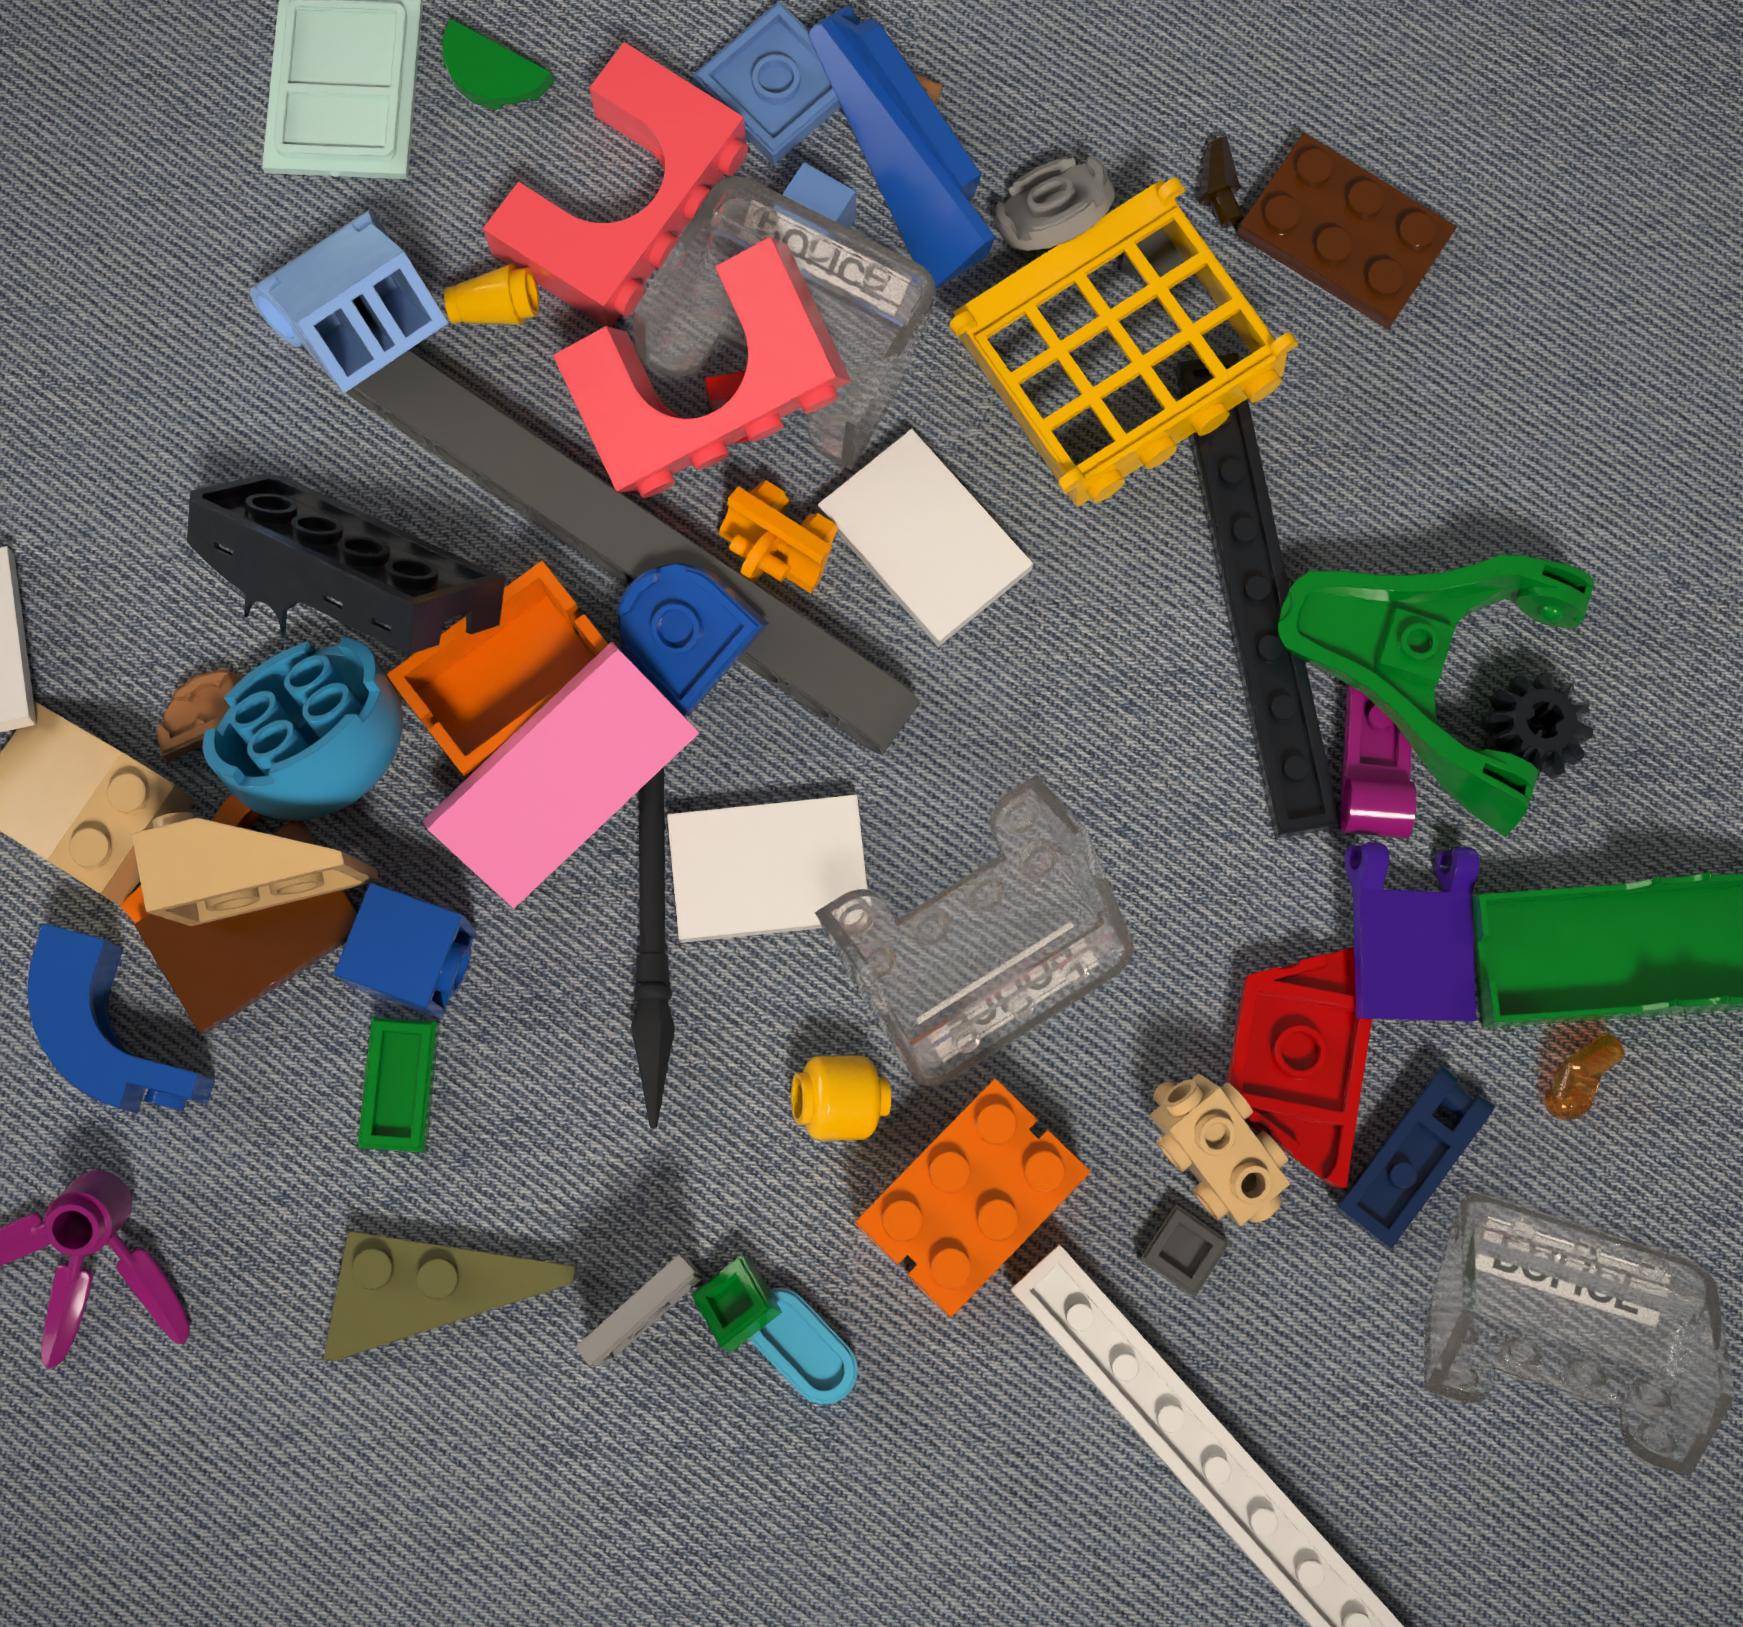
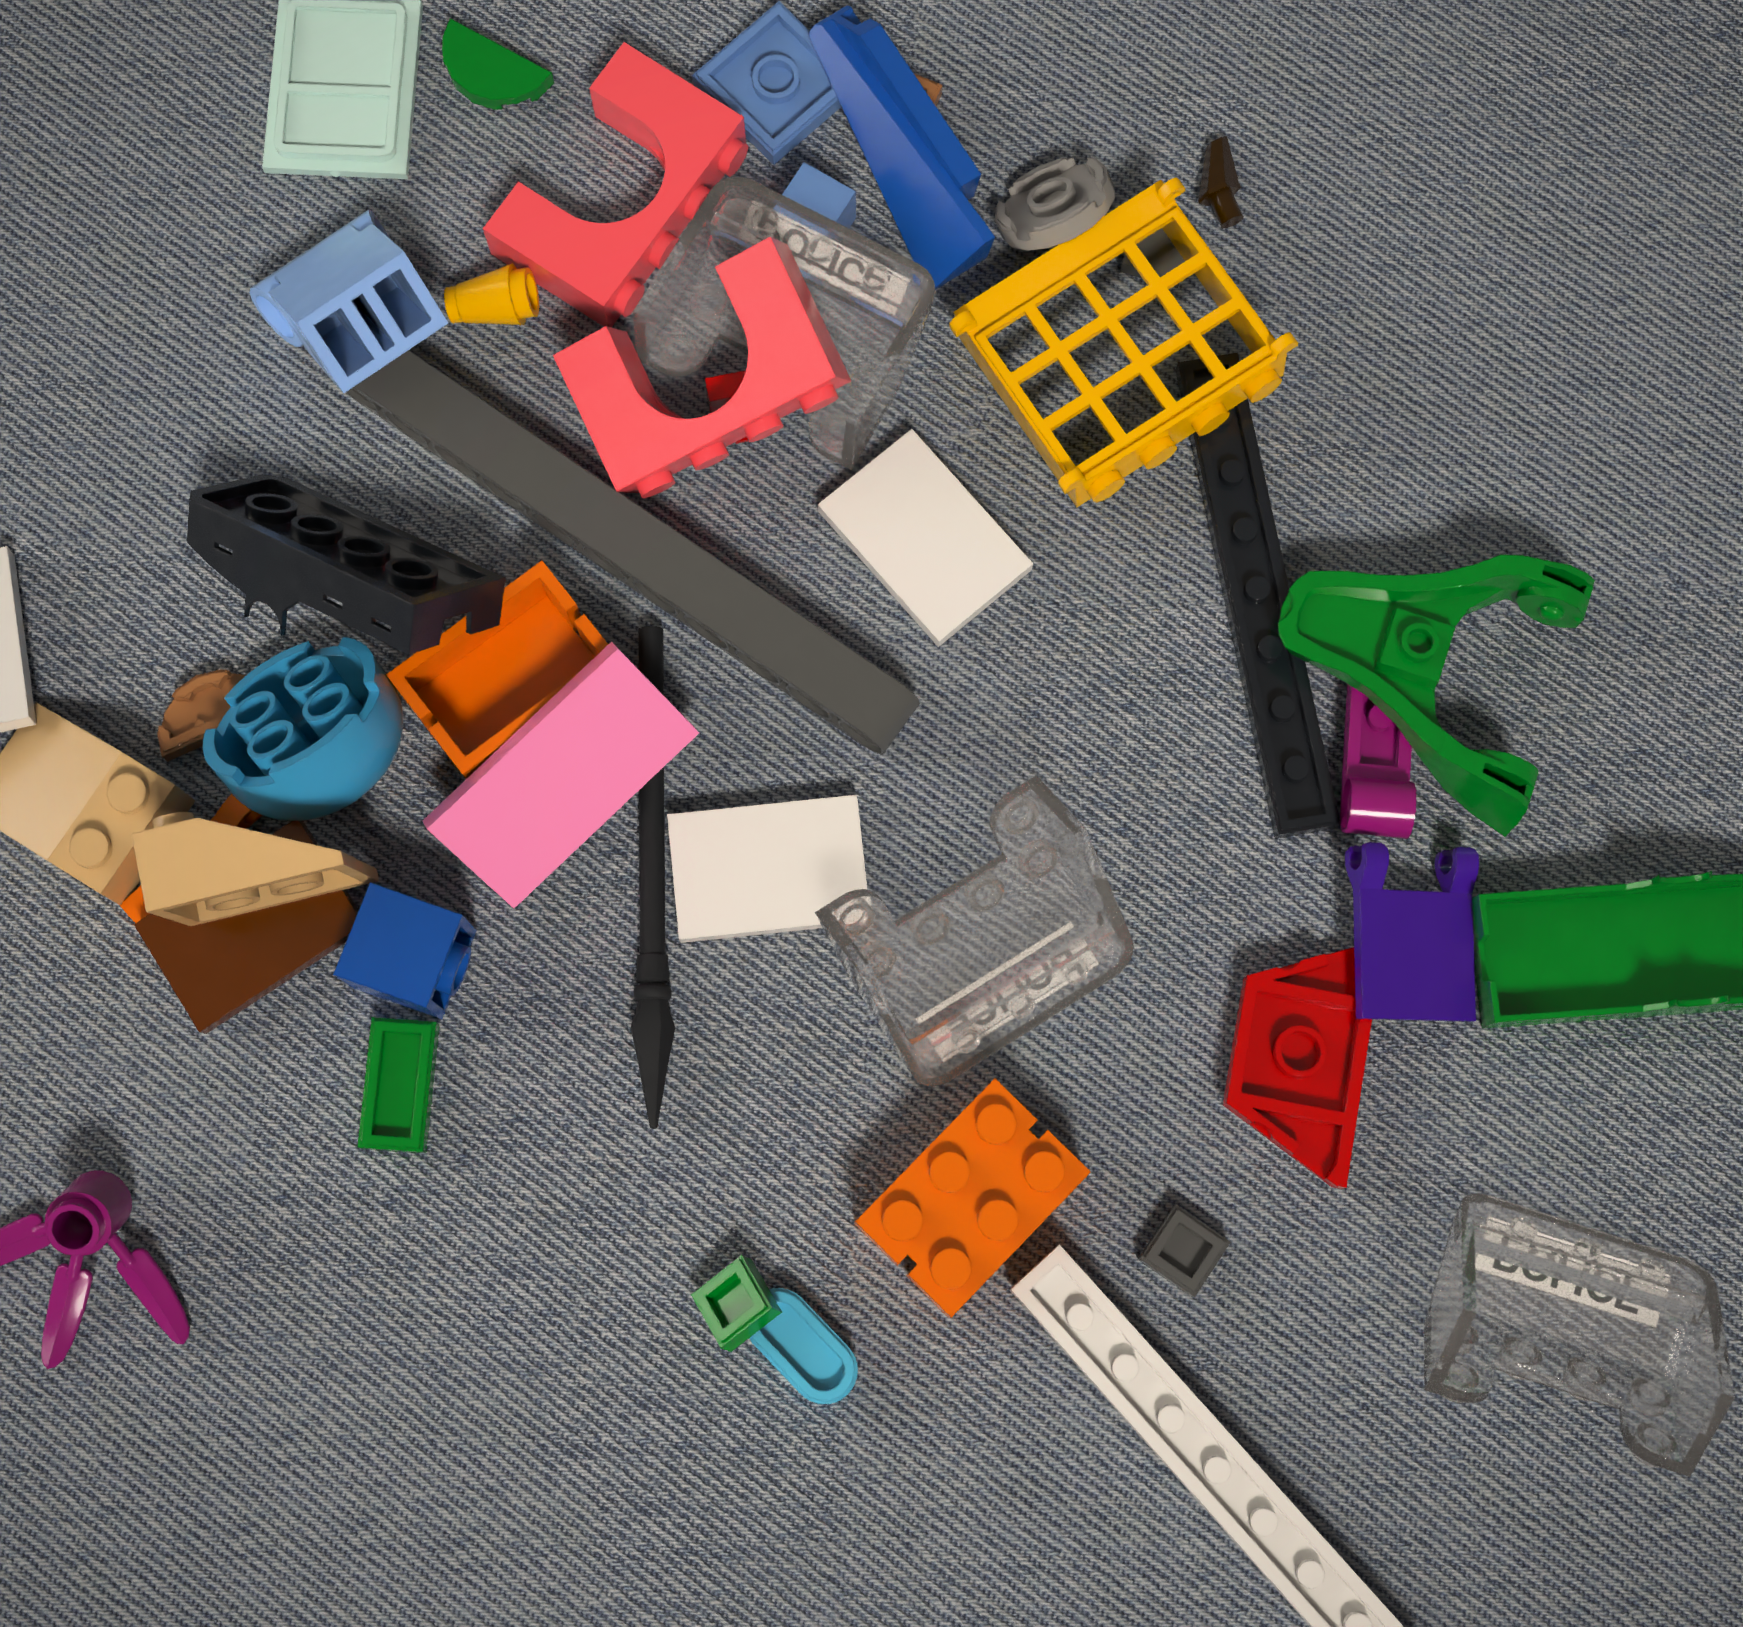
(72, 1021): blue arch -> none
(408, 1287): olive wing -> none
(639, 1312): light grey tile -> none
(685, 630): blue tile -> none
(775, 542): light orange hips -> none
(840, 1097): yellow head -> none
(1209, 1136): tan brick -> none
(1346, 230): reddish brown plate -> none
(1413, 1159): dark blue plate -> none
(1542, 704): black gear -> none
(1580, 1076): clear orange arm -> none

